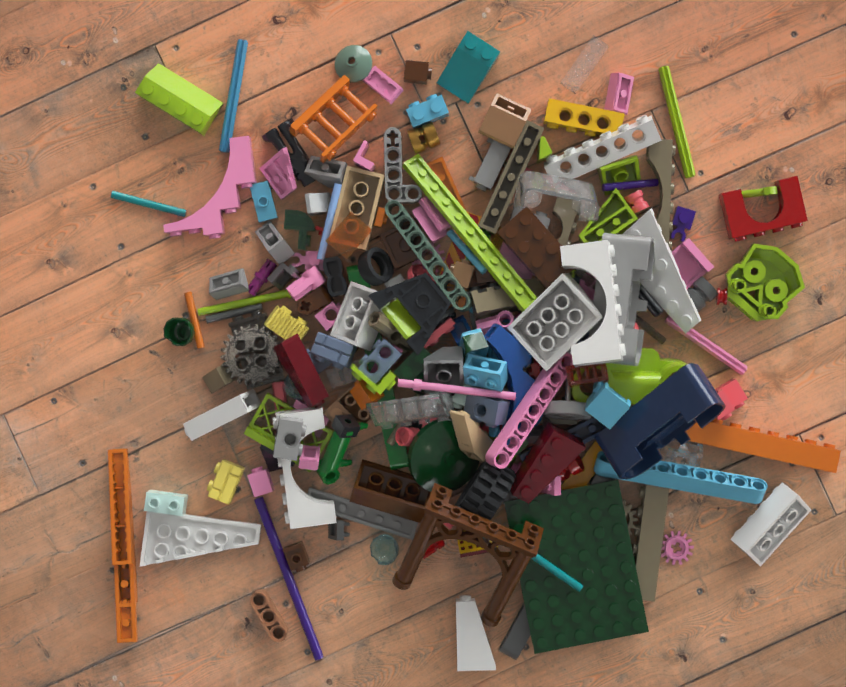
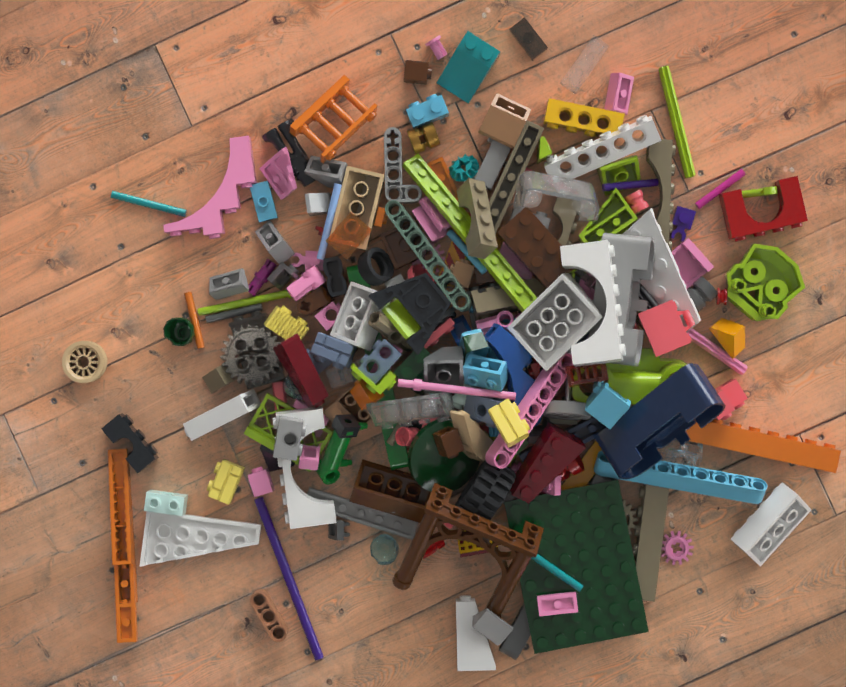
(69, 369): none -> tan wheel
(142, 453): none -> black arch
(179, 98): lime slope -> none
(233, 95): dark azure axle -> none
(296, 549): reddish brown brick -> none
(301, 222): clear green brick -> none
(359, 69): sand green dish -> none
(360, 161): bright pink panel -> none
(383, 85): bright pink plate -> none
(437, 47): none -> bright pink piece
(448, 442): none -> reddish brown brick
(458, 173): none -> teal gear
(481, 236): none -> dark tan arch
(491, 626): none -> light grey slope
(509, 423): none -> light yellow brick
(528, 39): none -> clear smoke plate
(557, 603): none -> bright pink plate
(665, 327): none -> coral piece
(719, 189): none -> dark pink bar
(730, 336): none -> light orange slope

